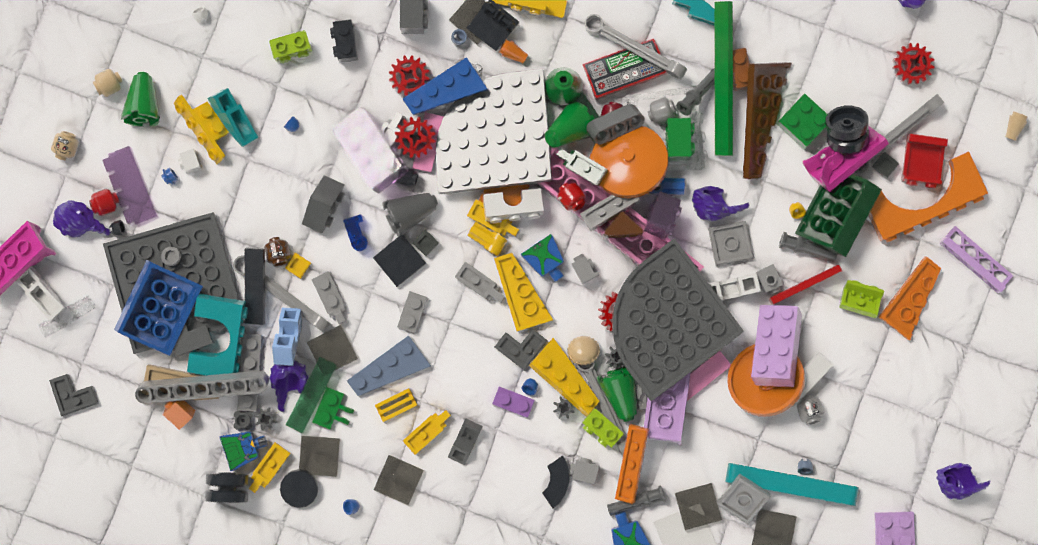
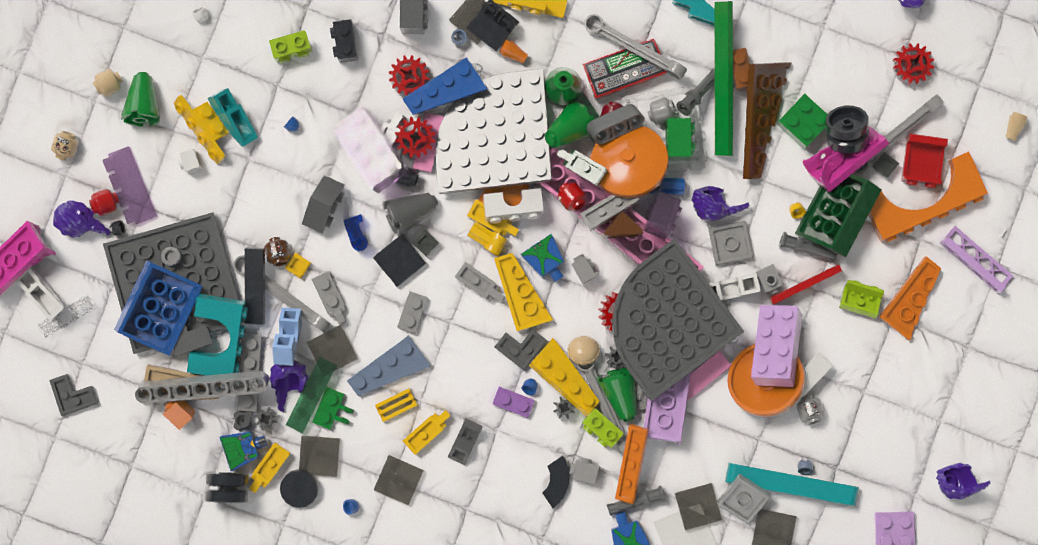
(169, 176): blue plate -> none

